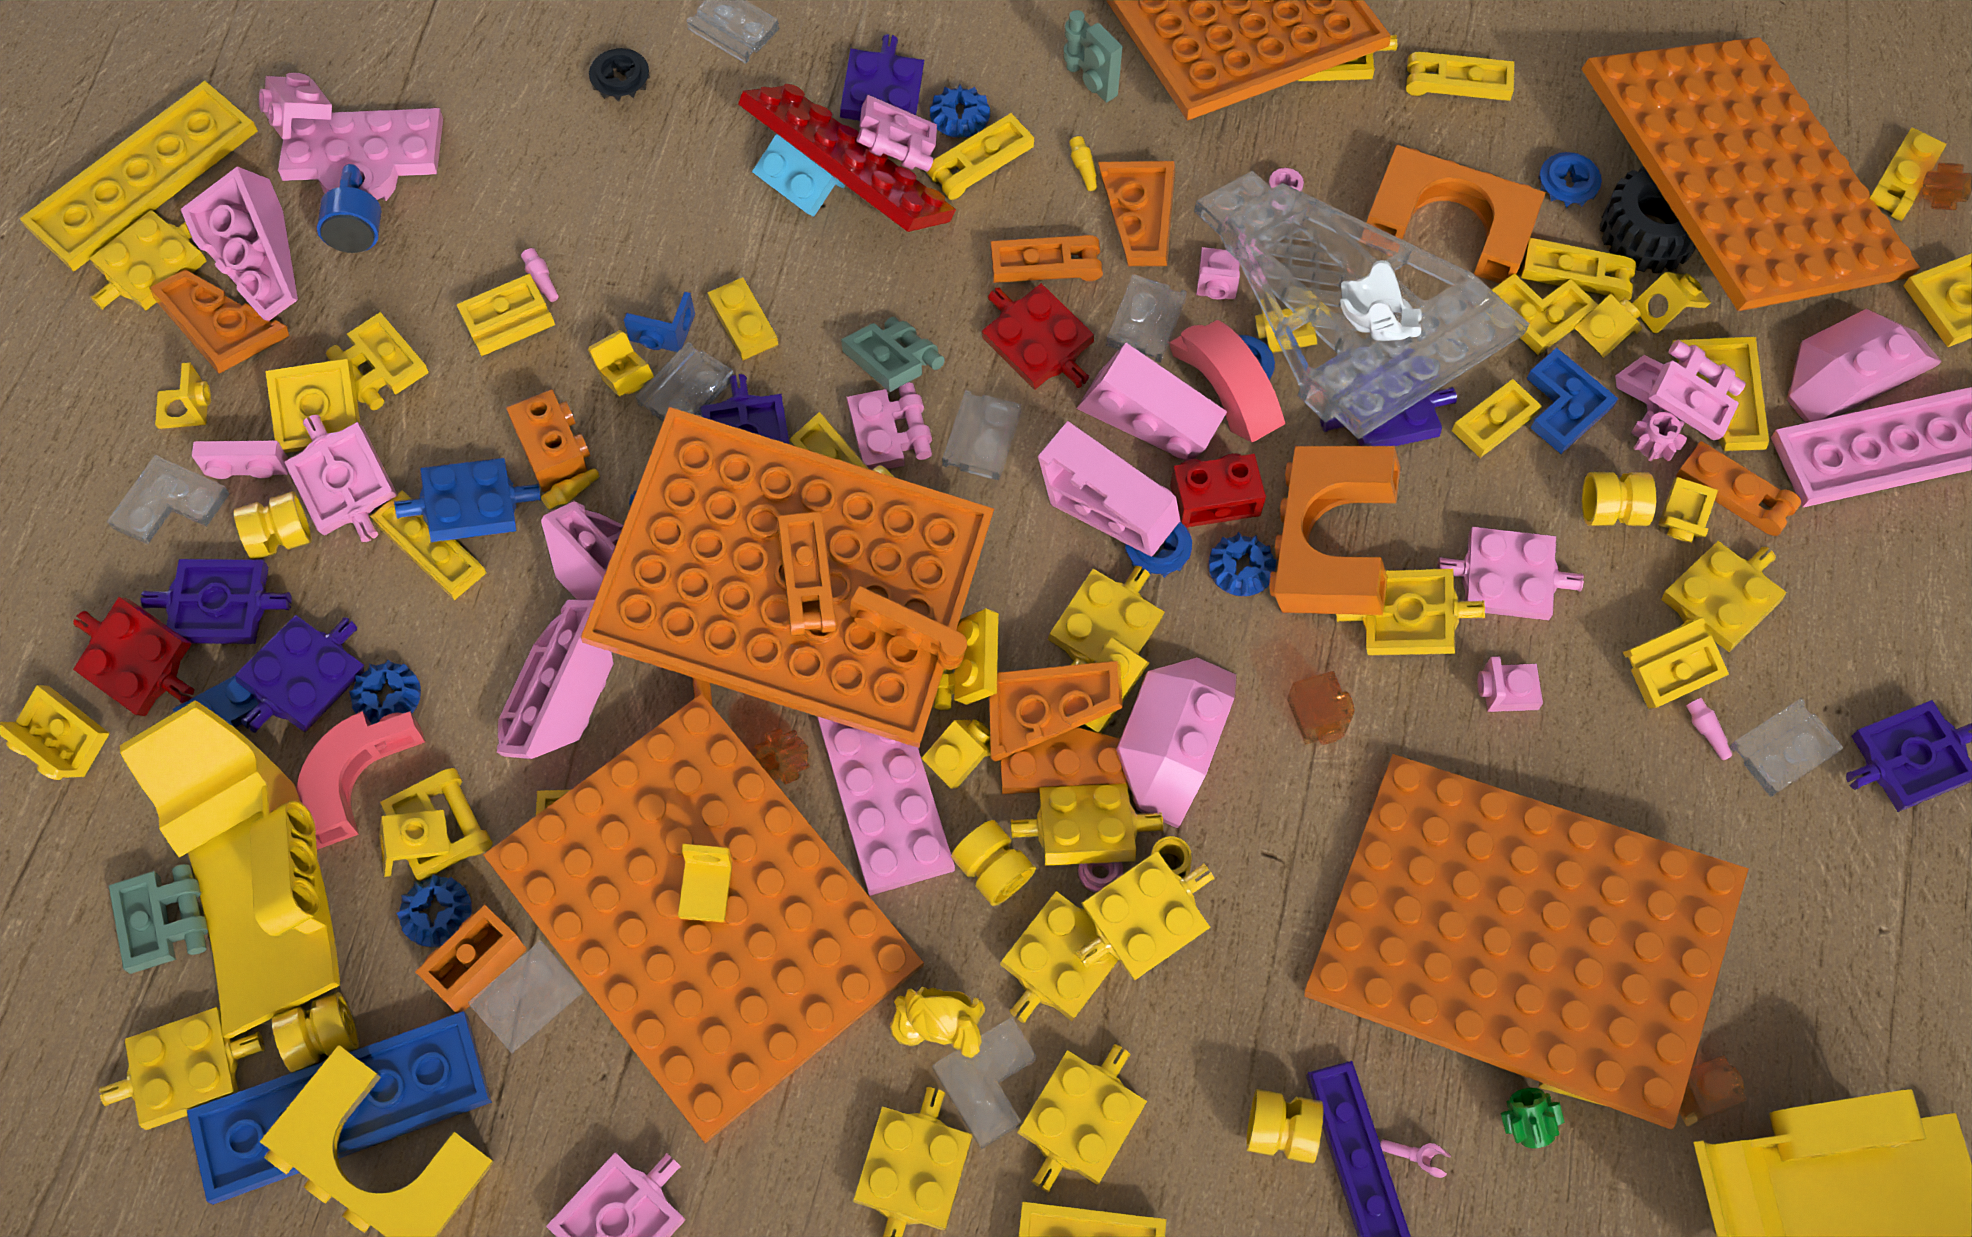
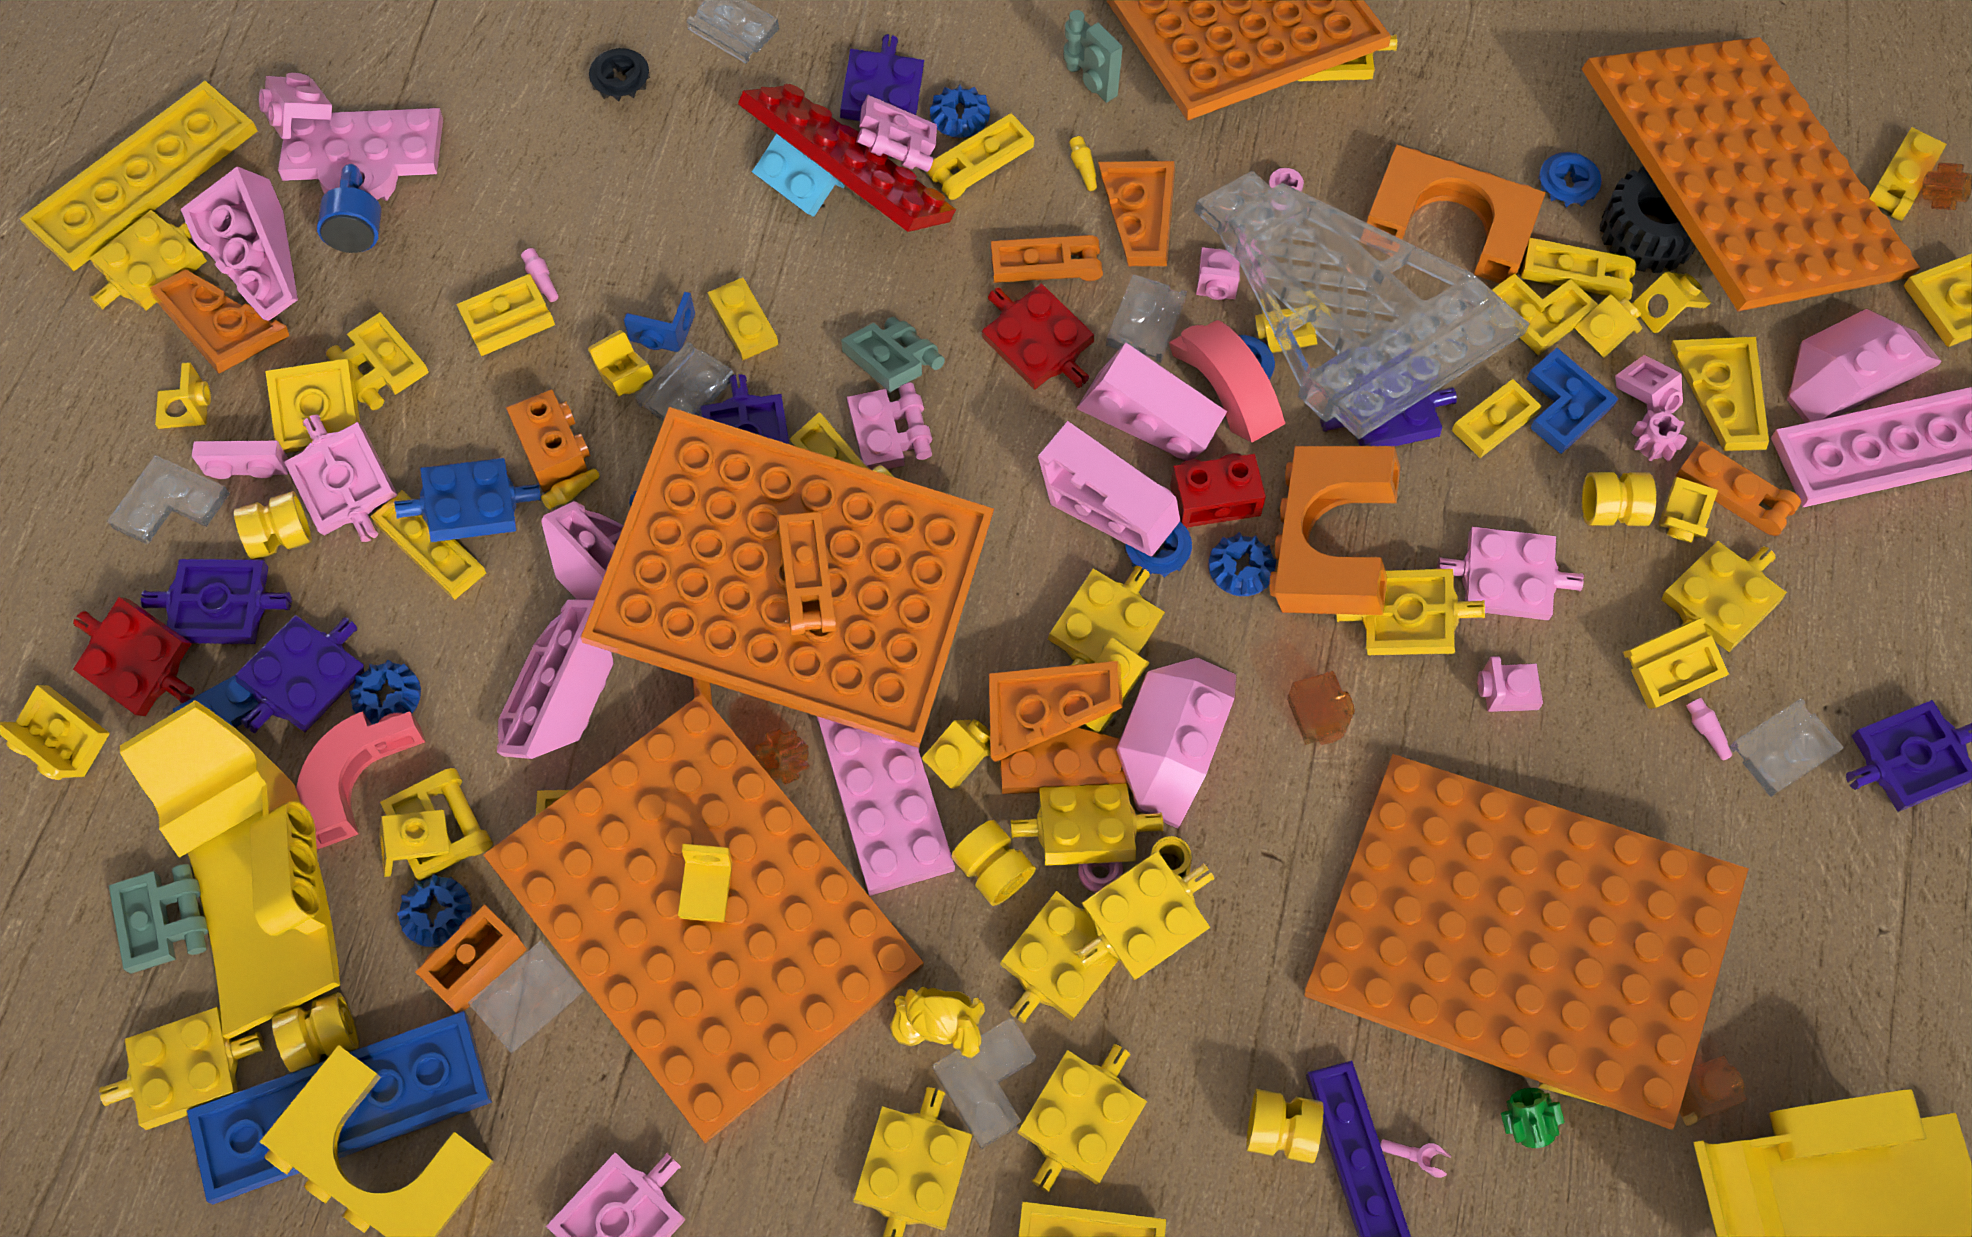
(908, 627): orange plate -> none
(978, 671): yellow plate -> none
(982, 435): clear plate -> none
(1374, 299): white helmet -> none
(1460, 76): yellow plate -> none
(1692, 398): bright pink plate -> none

